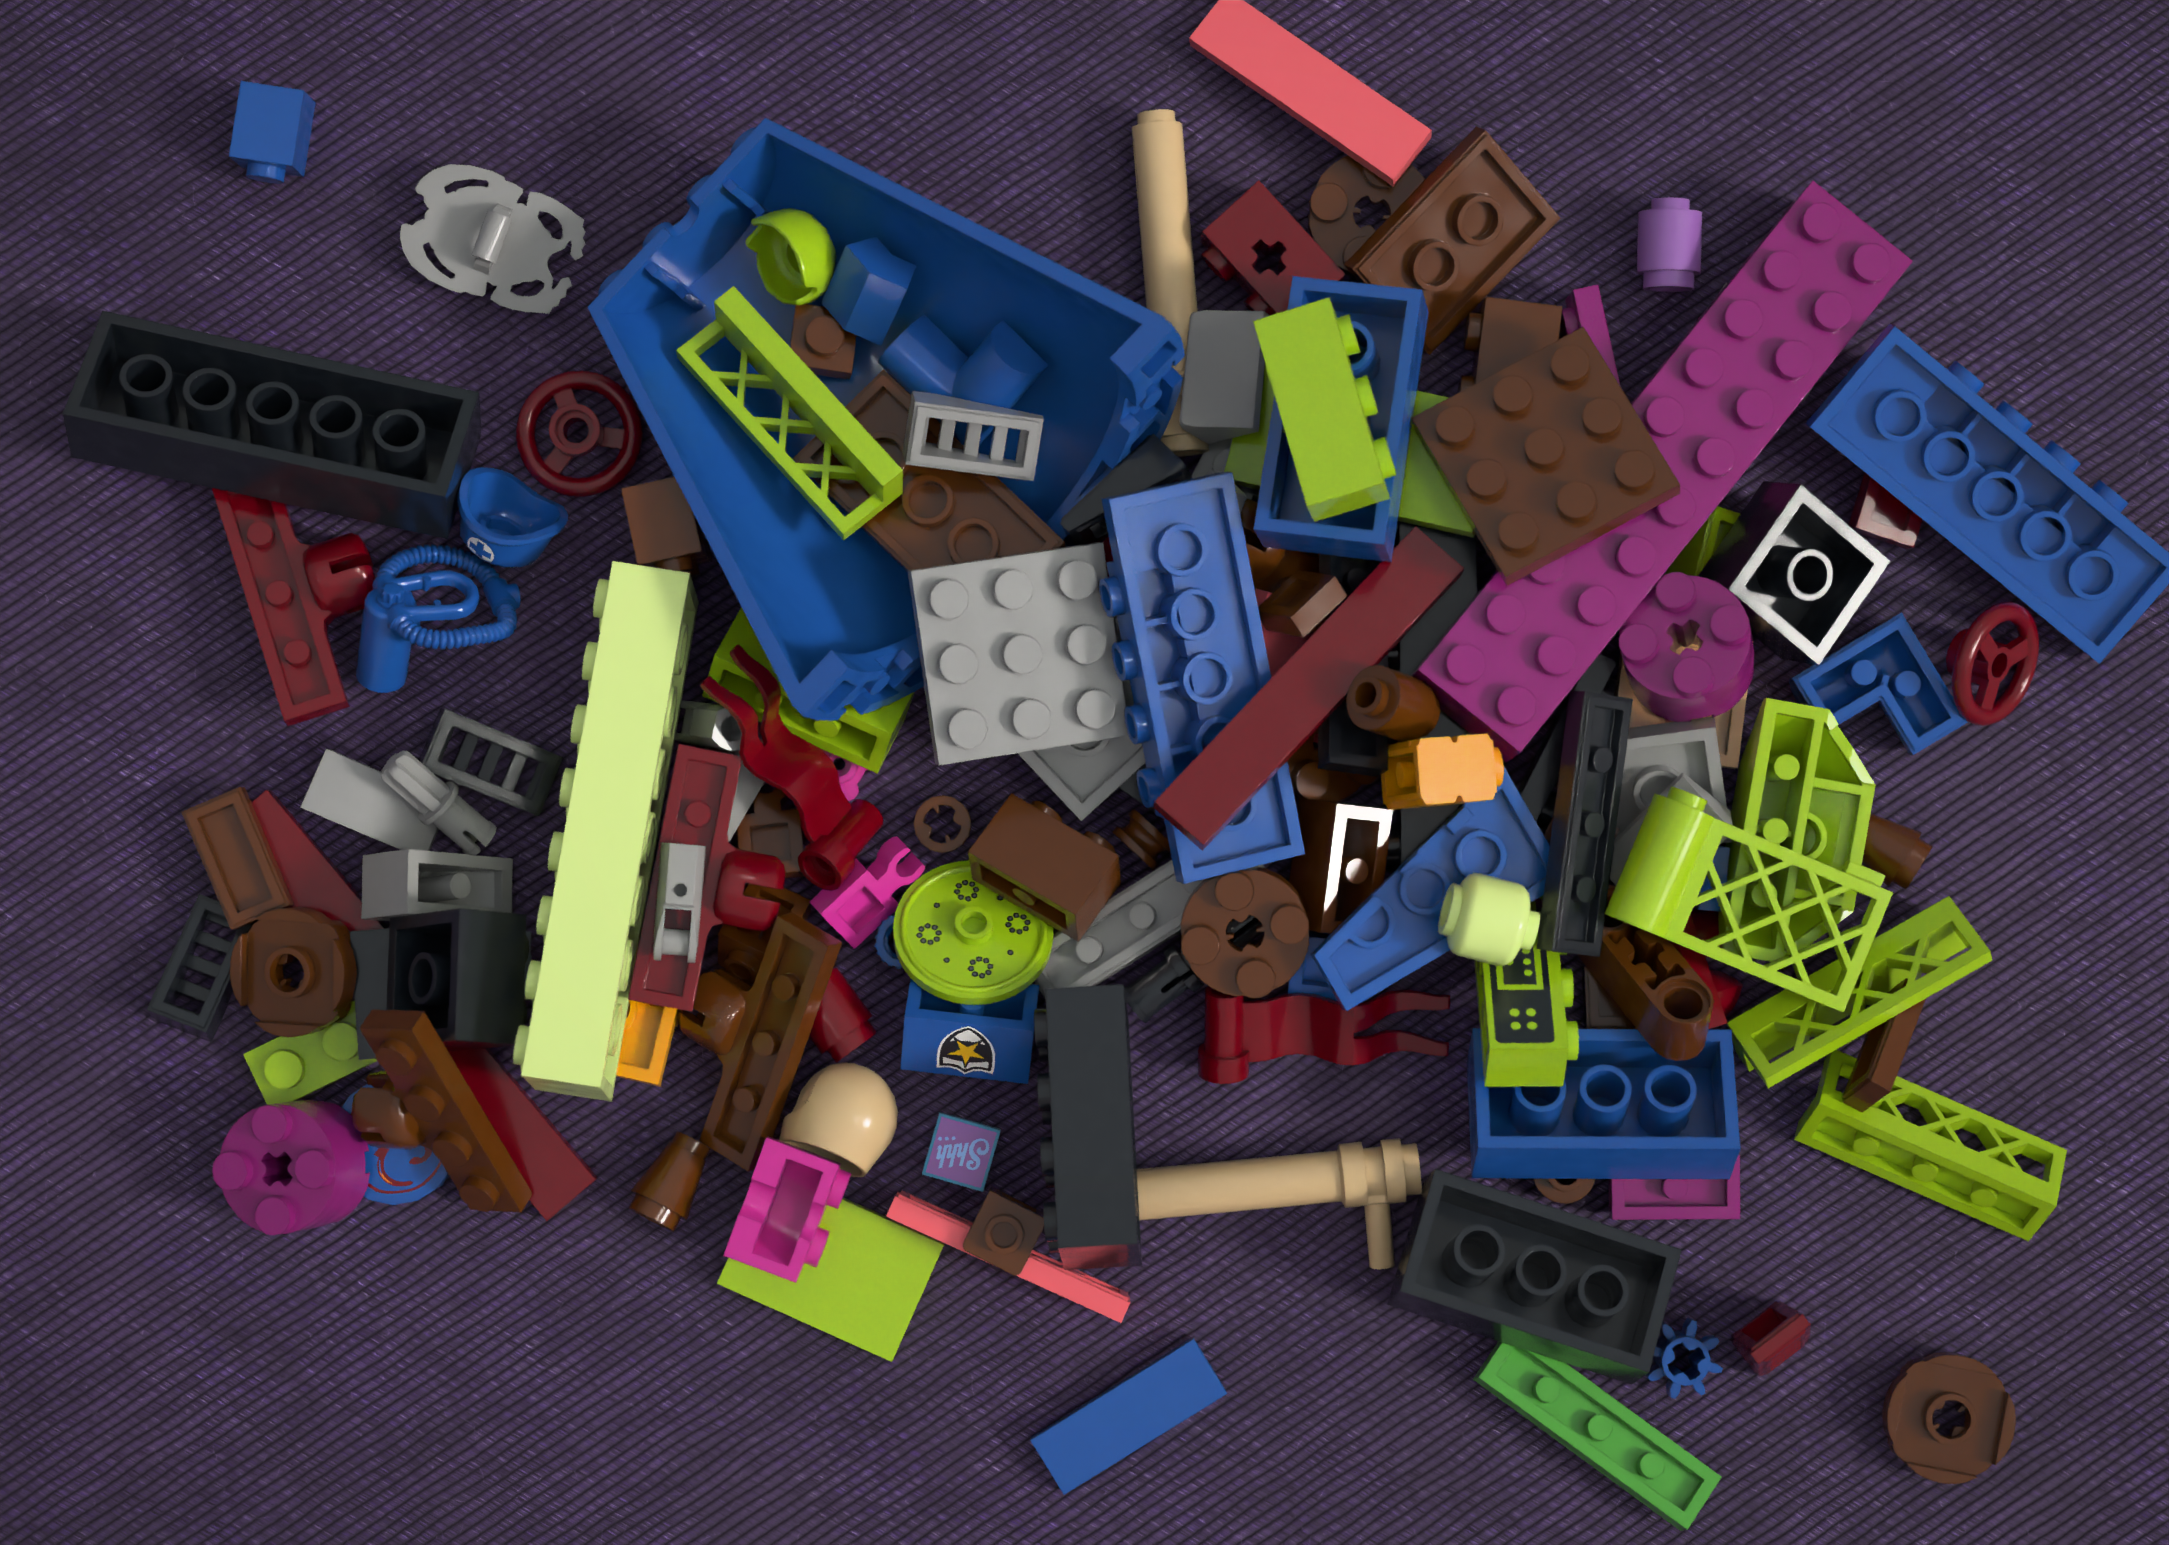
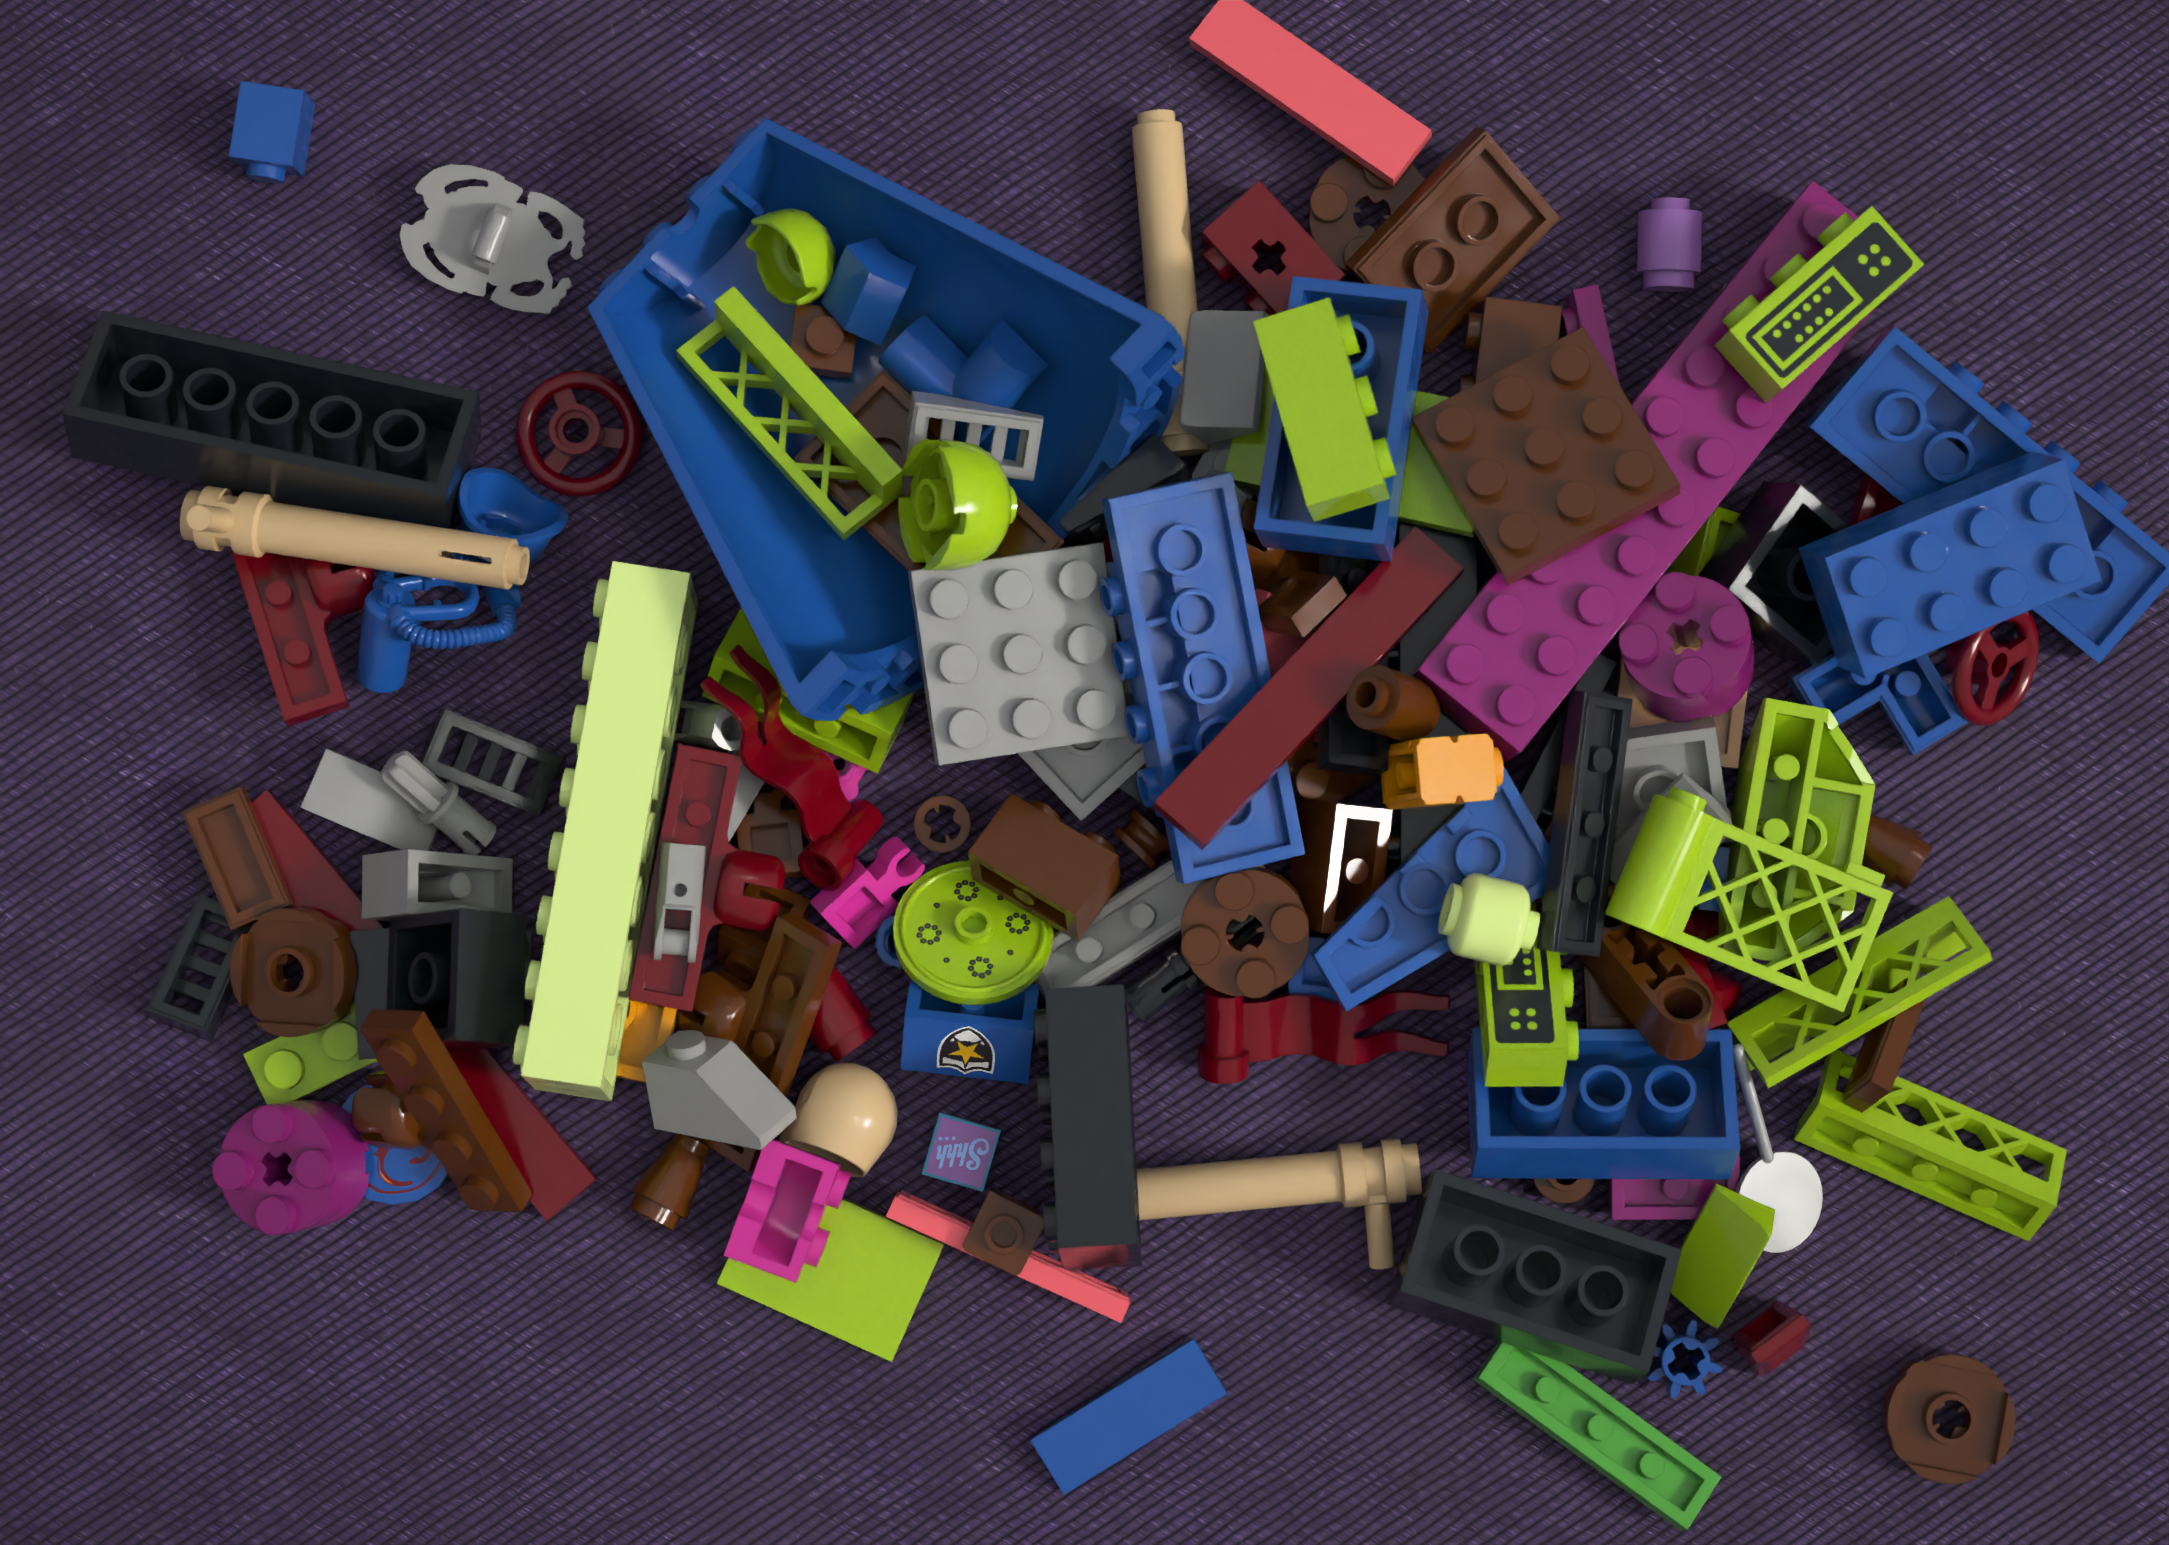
(258, 525): none -> tan cylinder
(665, 528): reddish brown brick -> none
(713, 1092): none -> light grey slope
(955, 504): none -> lime cylinder
(1721, 1253): none -> lime slope
(1778, 1177): none -> piece
(1816, 301): none -> brick
(1950, 564): none -> blue brick

